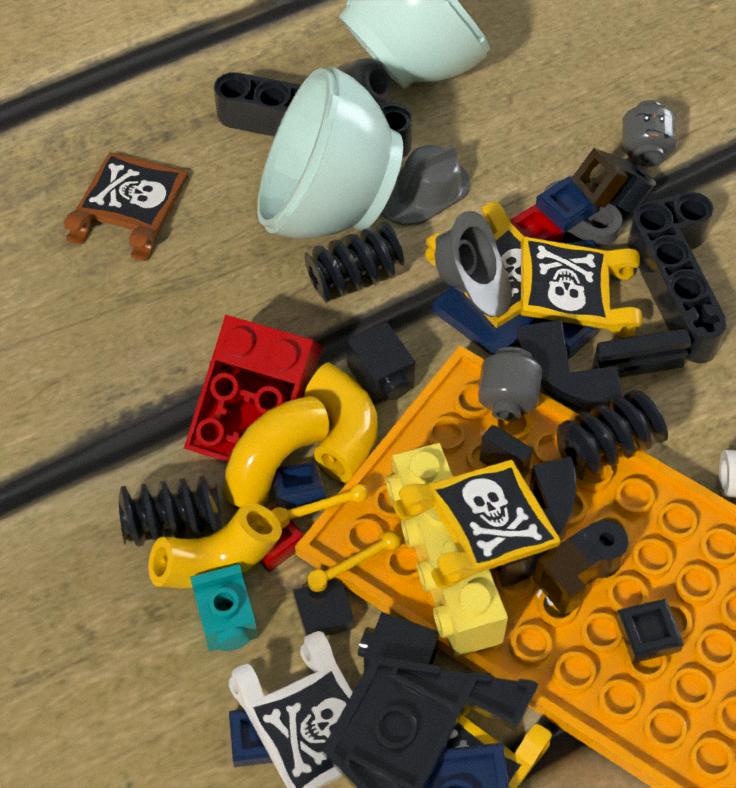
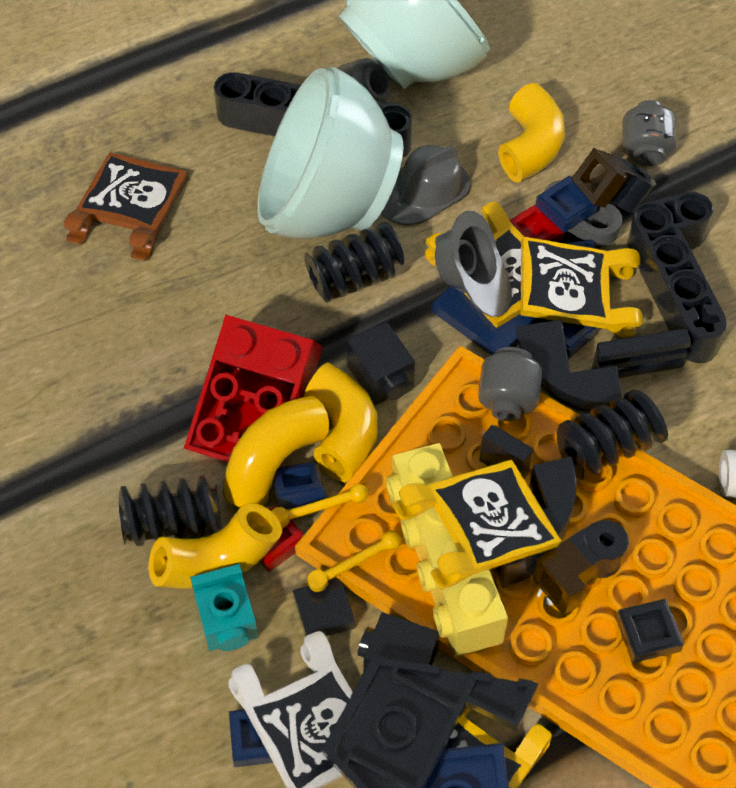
(541, 135): none -> yellow cylinder

